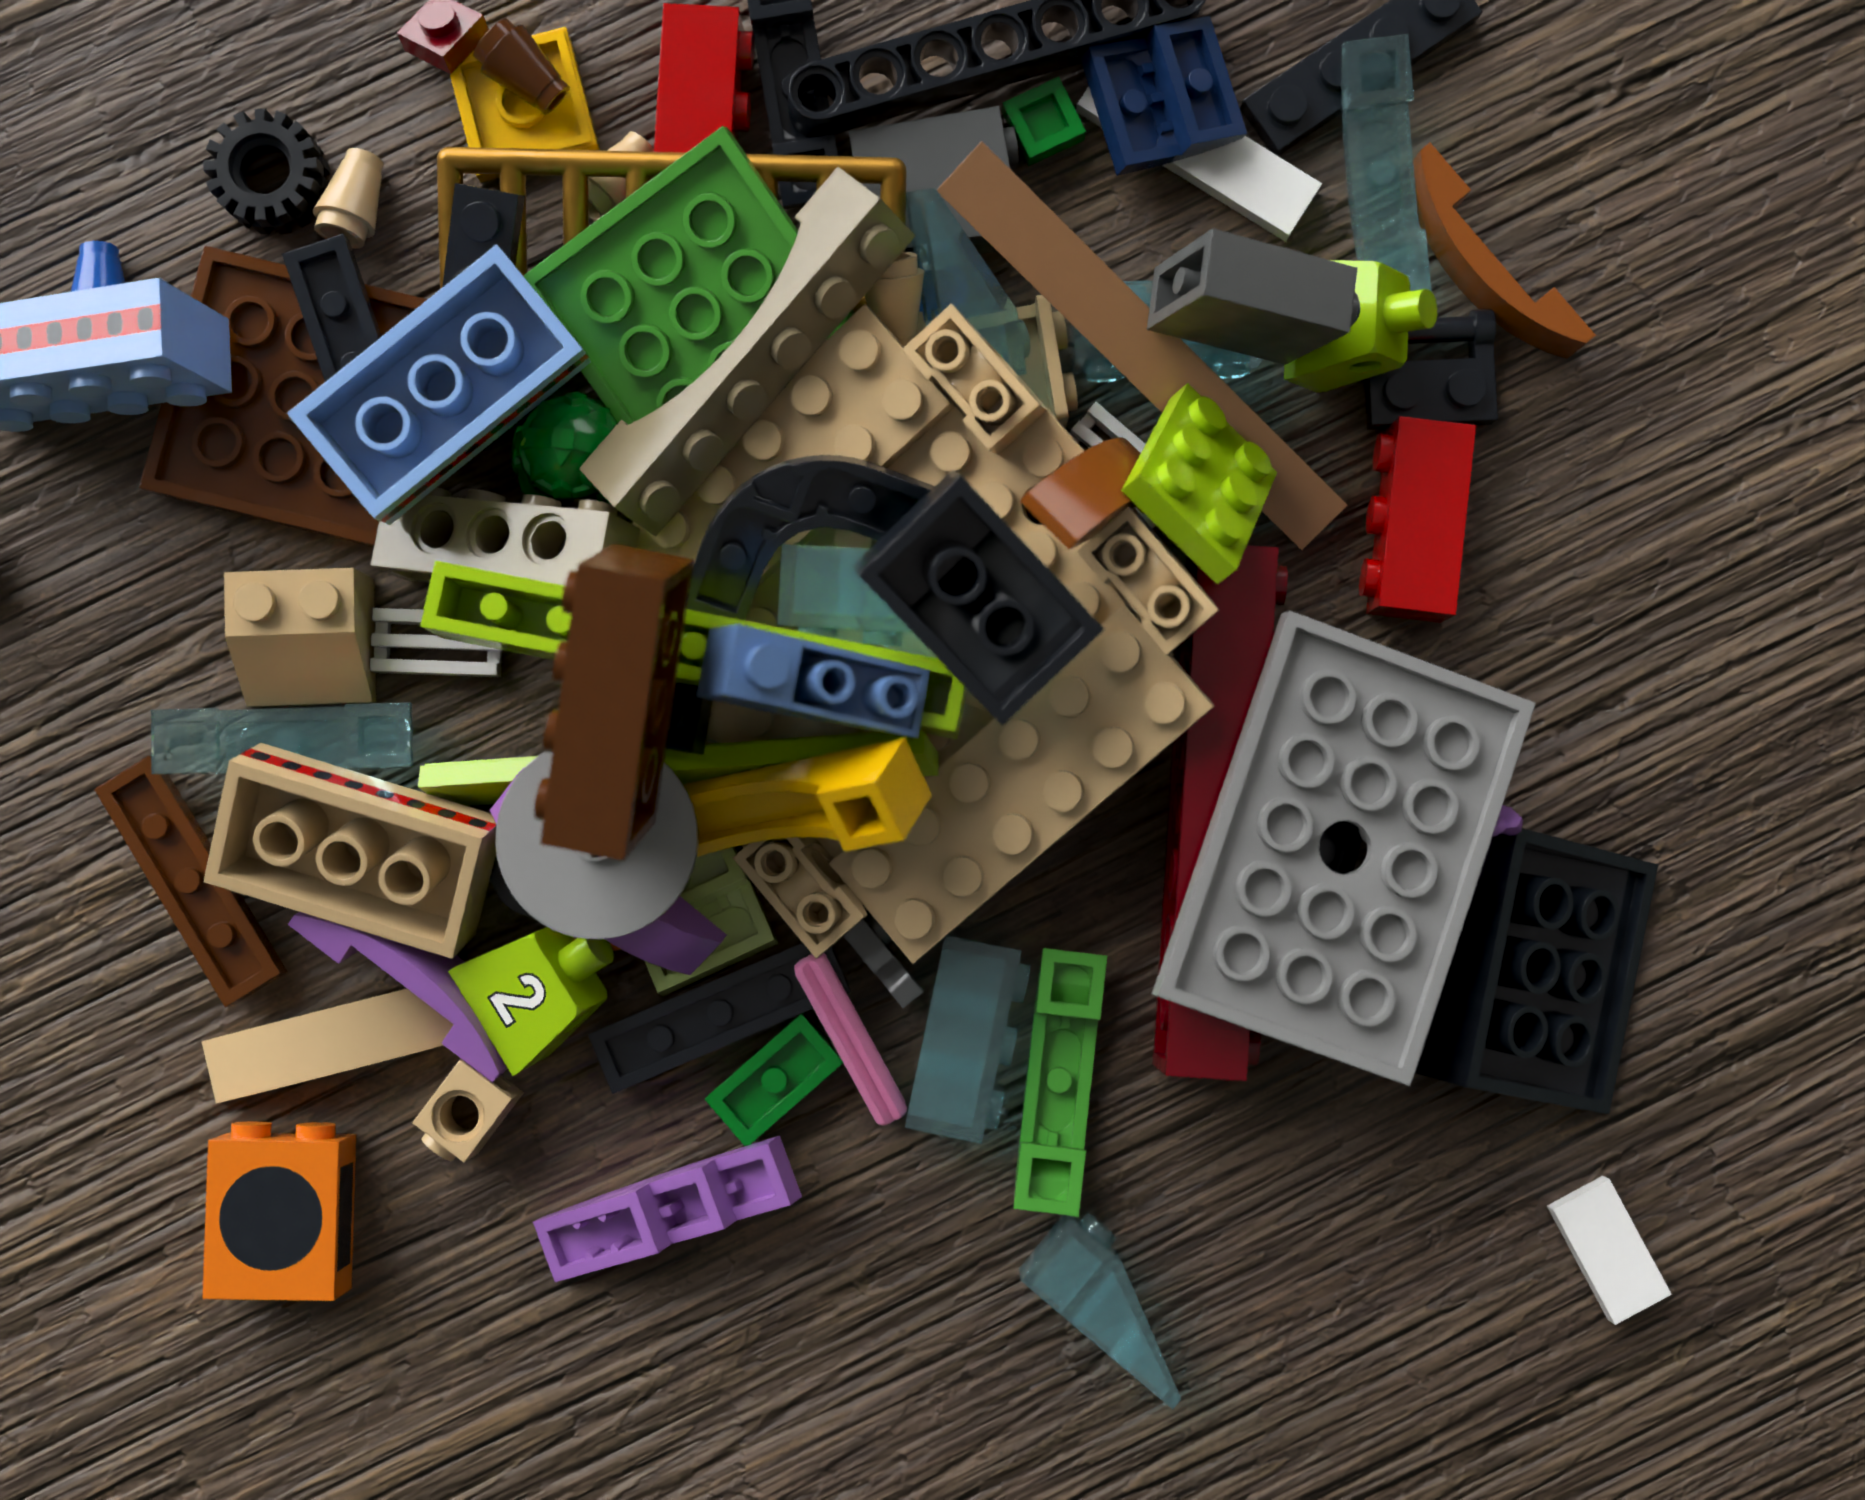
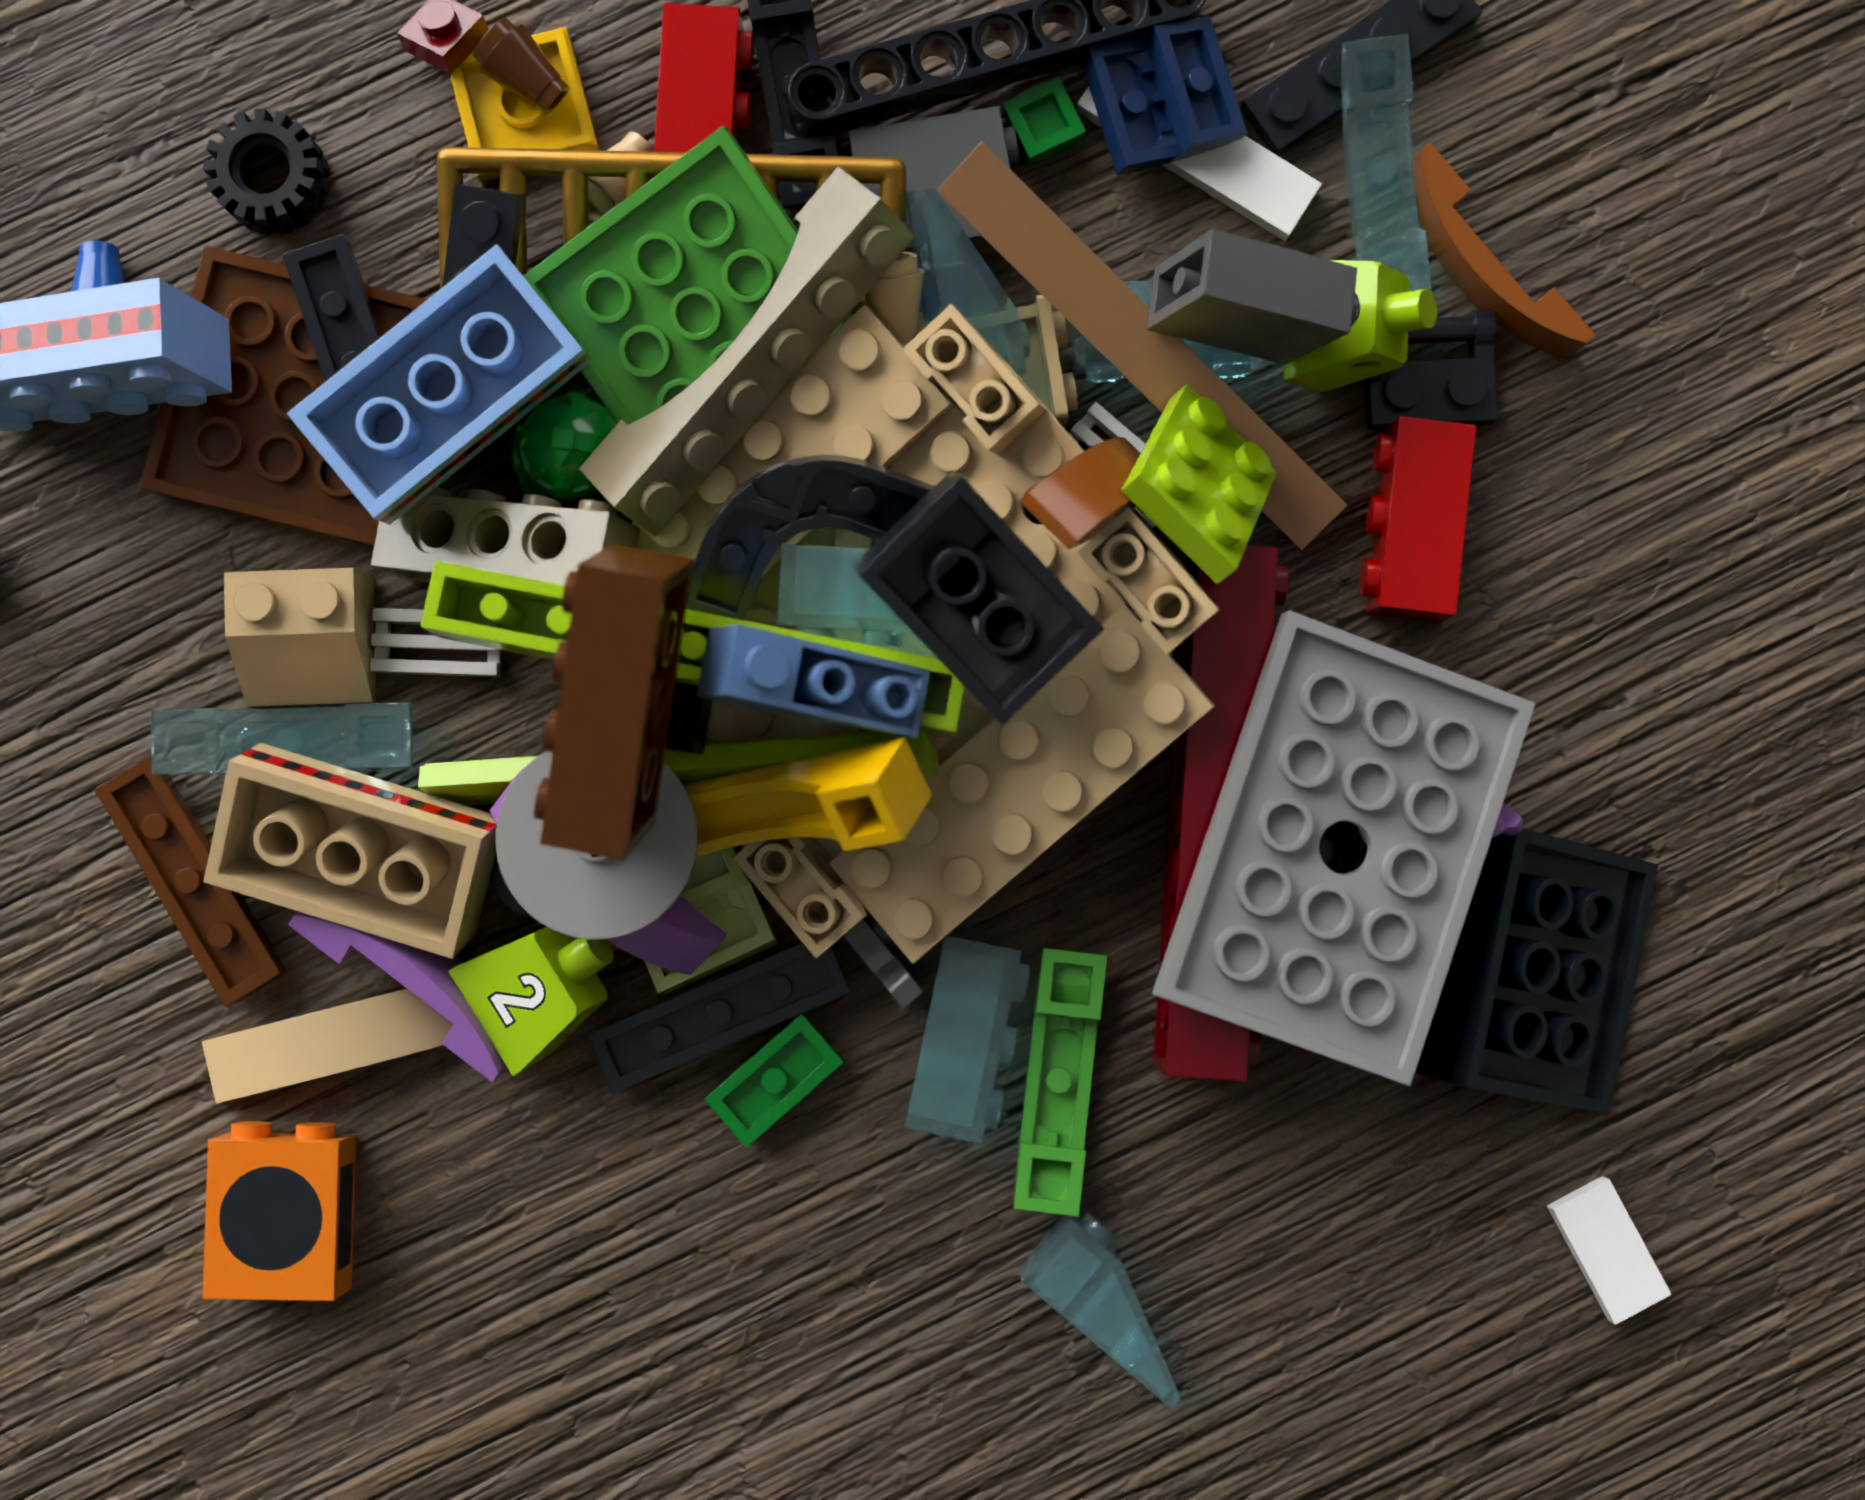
(351, 199): tan cone -> none
(493, 1104): tan brick -> none
(667, 1209): medium lavender slope -> none
(850, 1038): bright pink axle -> none

